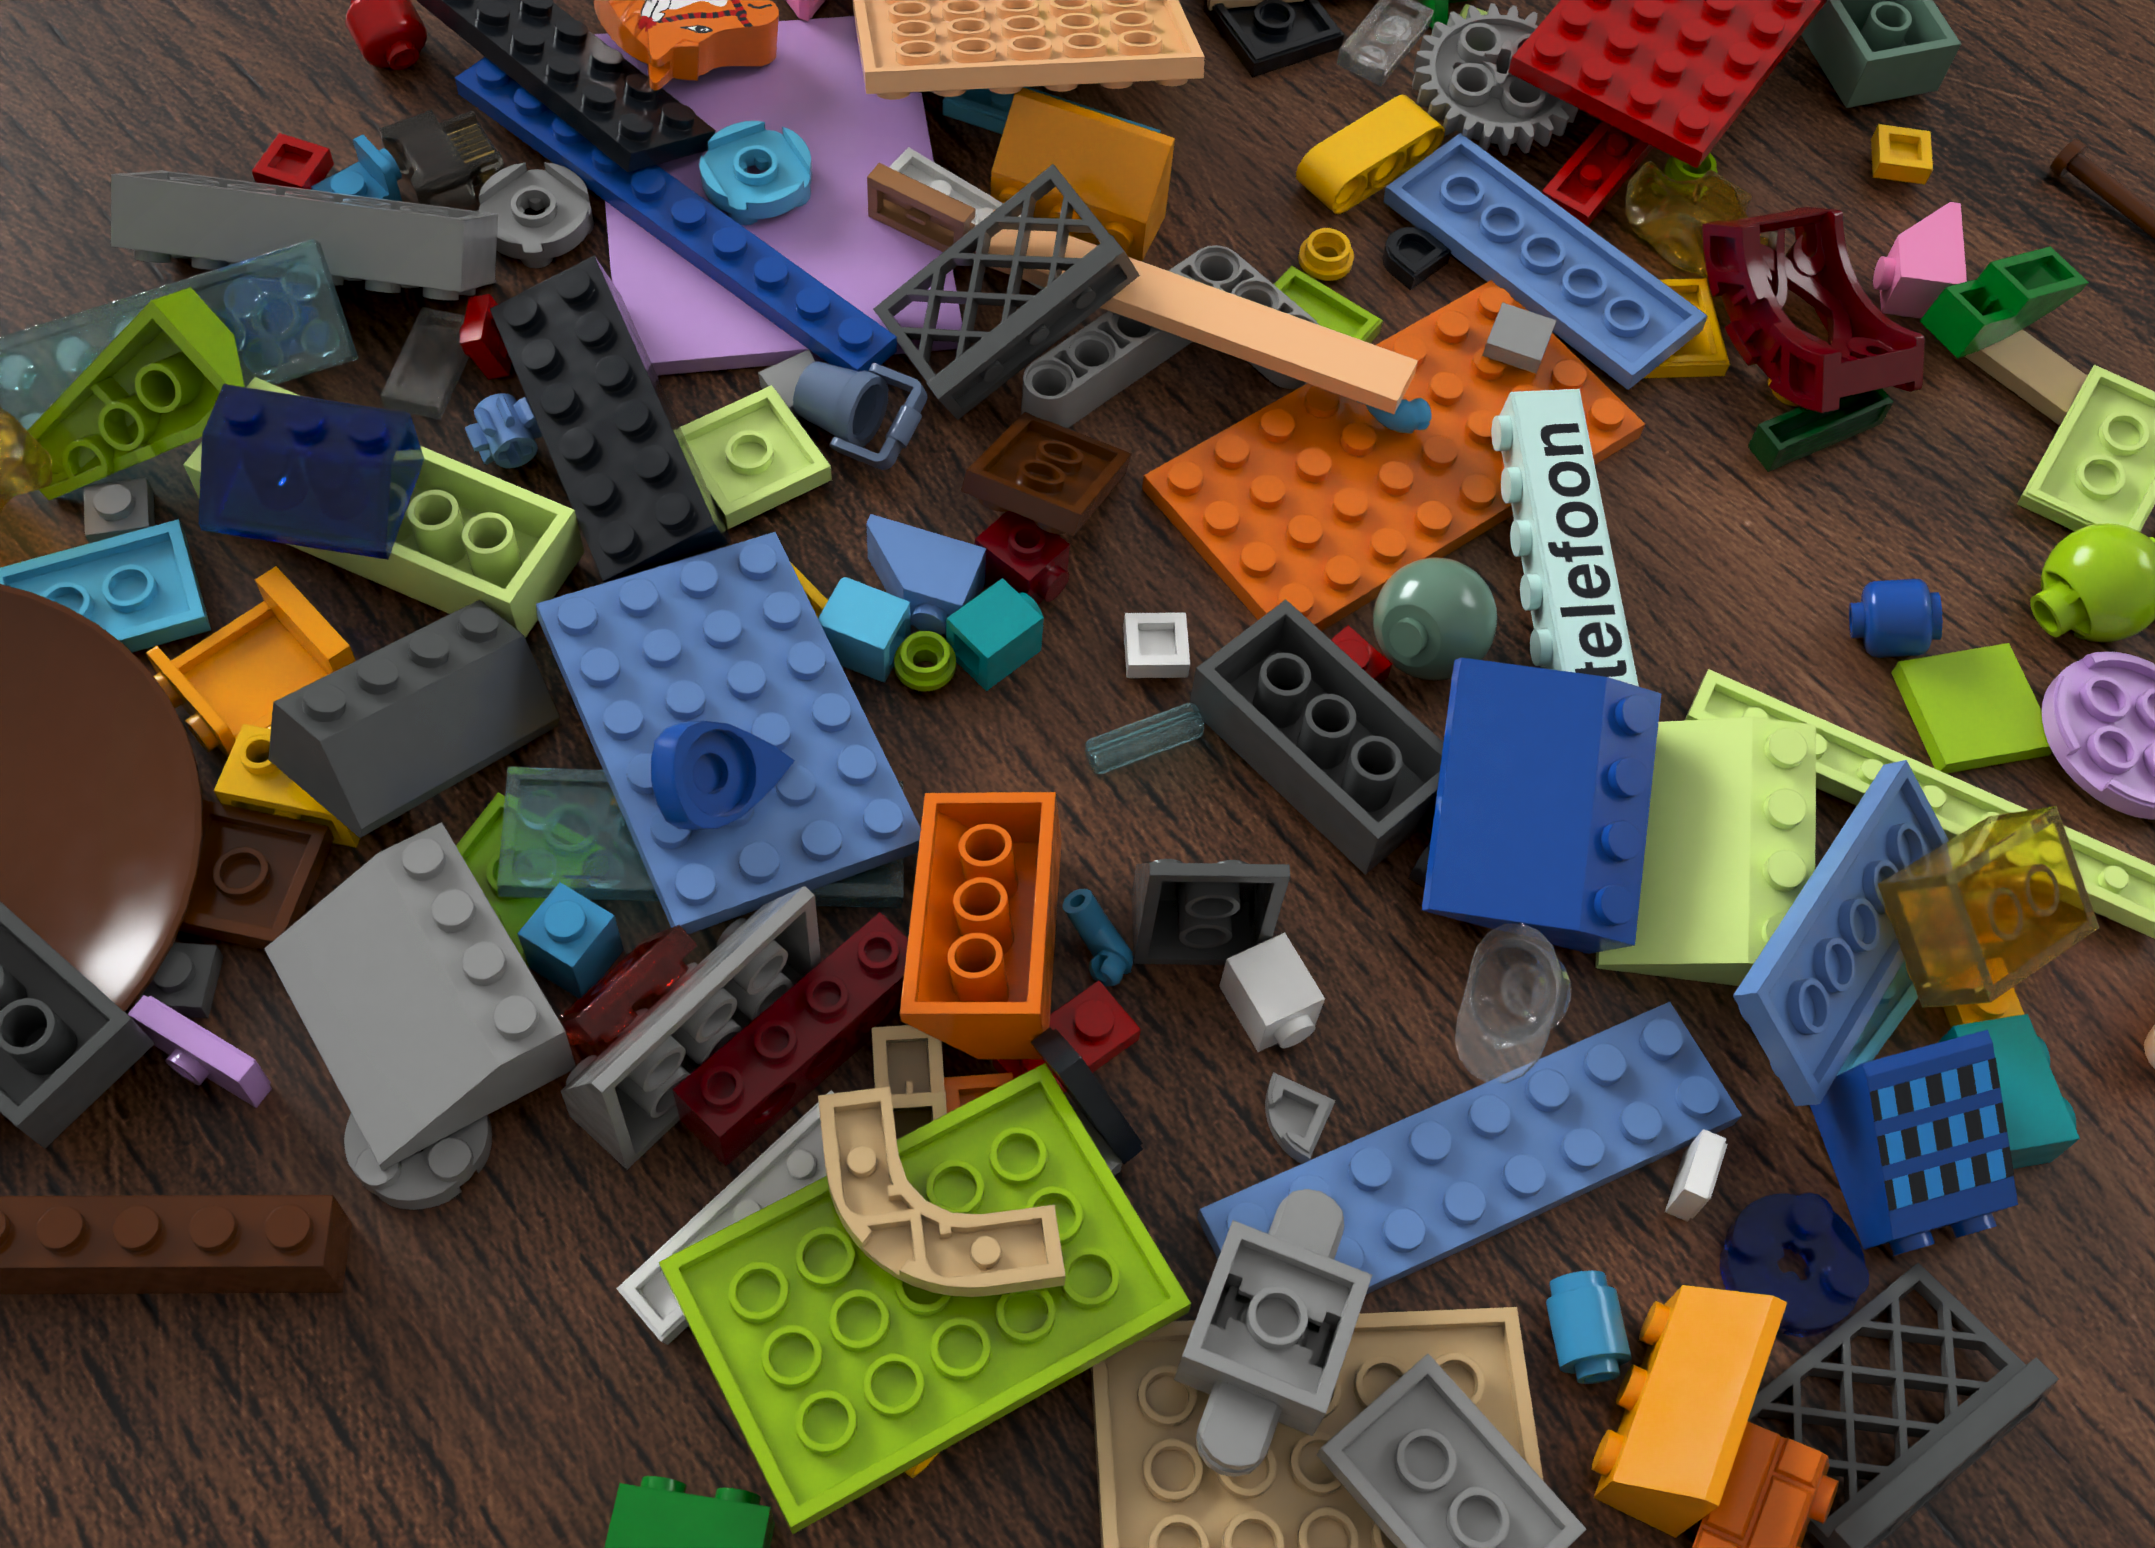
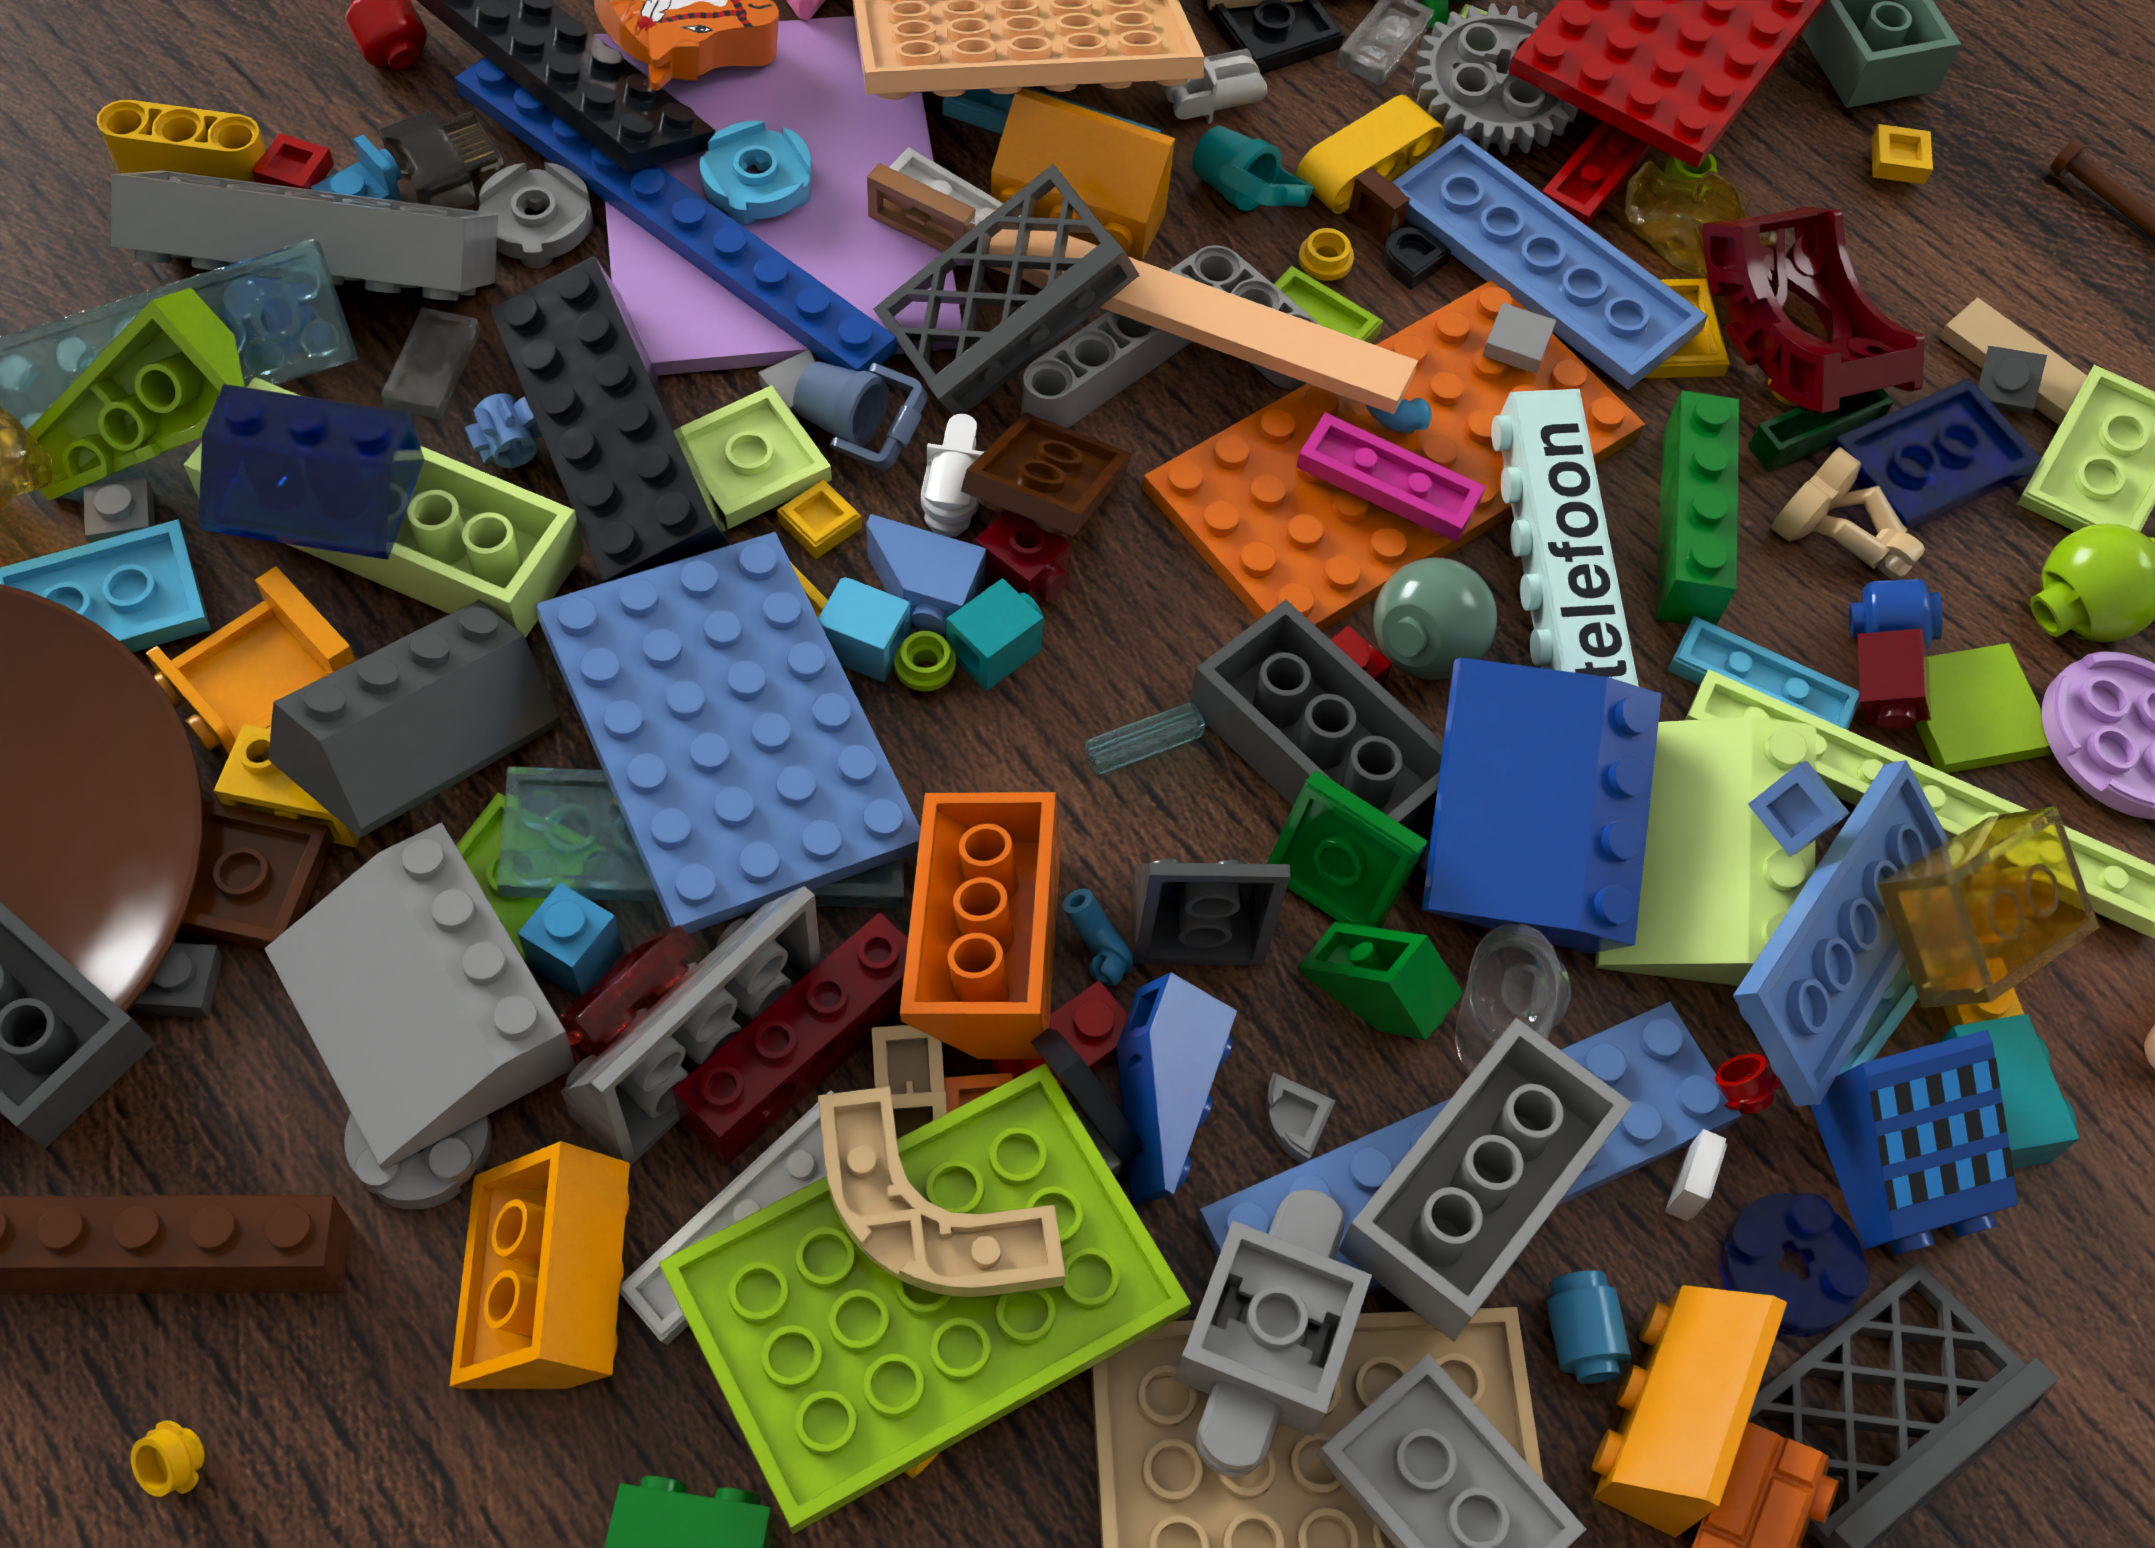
(167, 1459): none -> yellow plate
(180, 140): none -> yellow beam
(199, 1053): lavender plate -> none
(482, 339): red plate -> none
(542, 1272): none -> light orange slope
(712, 773): blue piece -> none
(819, 519): none -> yellow tile
(945, 506): none -> white arm
(1156, 645): white plate -> none
(1166, 1069): none -> slope
(1228, 82): none -> white arm
(1247, 171): none -> teal piece
(1272, 993): white brick -> none
(1345, 853): none -> green tile
(1377, 205): none -> reddish brown plate
(1384, 977): none -> green slope
(1390, 477): none -> dark pink plate
(1483, 1178): none -> light grey brick
(1698, 509): none -> green brick
(1741, 660): none -> medium azure tile
(1747, 1083): none -> red plate
(1798, 808): none -> medium blue plate
(1828, 489): none -> tan piece
(1894, 678): none -> dark red brick
(1922, 263): bright pink slope -> none
(1939, 453): none -> clear blue plate
(2002, 300): green slope -> none
(2012, 379): none -> dark grey plate

